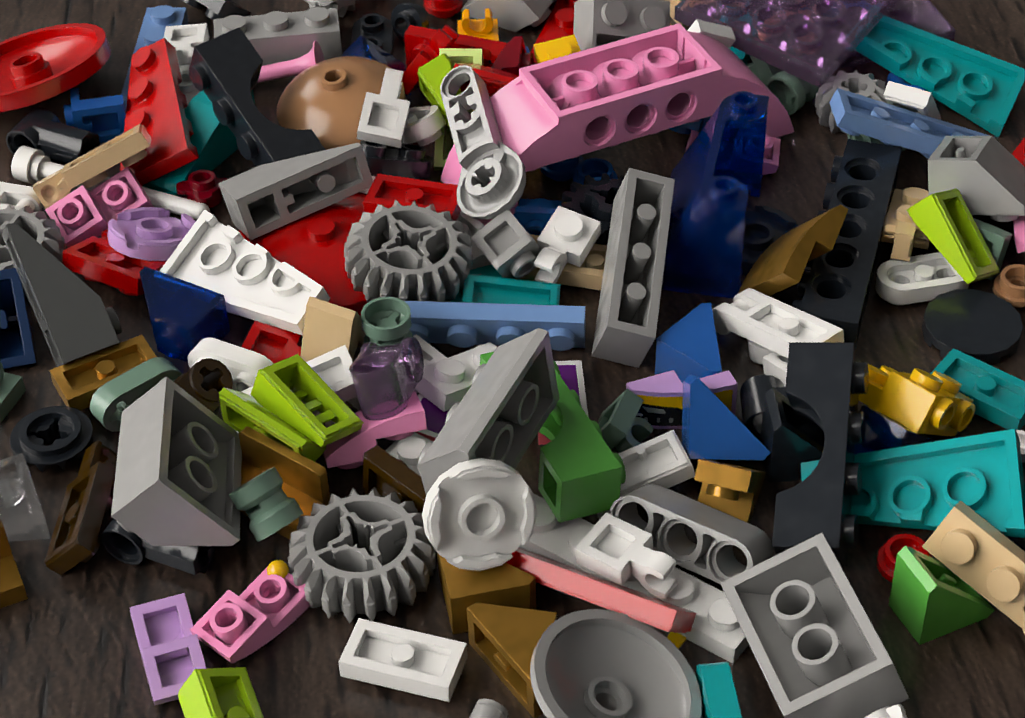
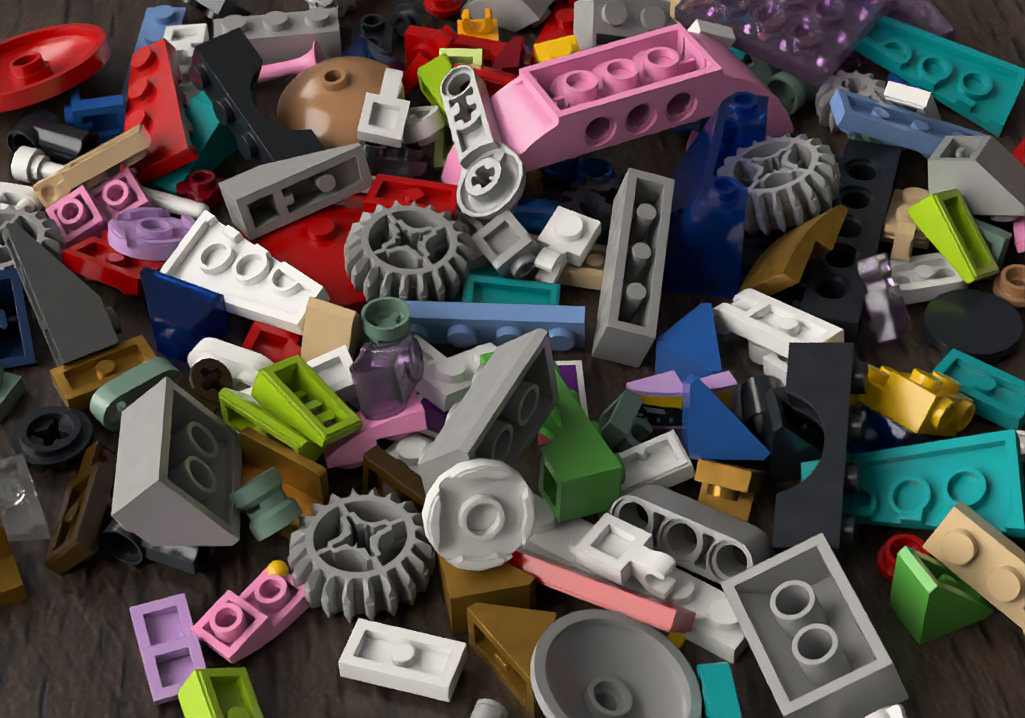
(784, 181): none -> light grey gear
(885, 305): none -> plate

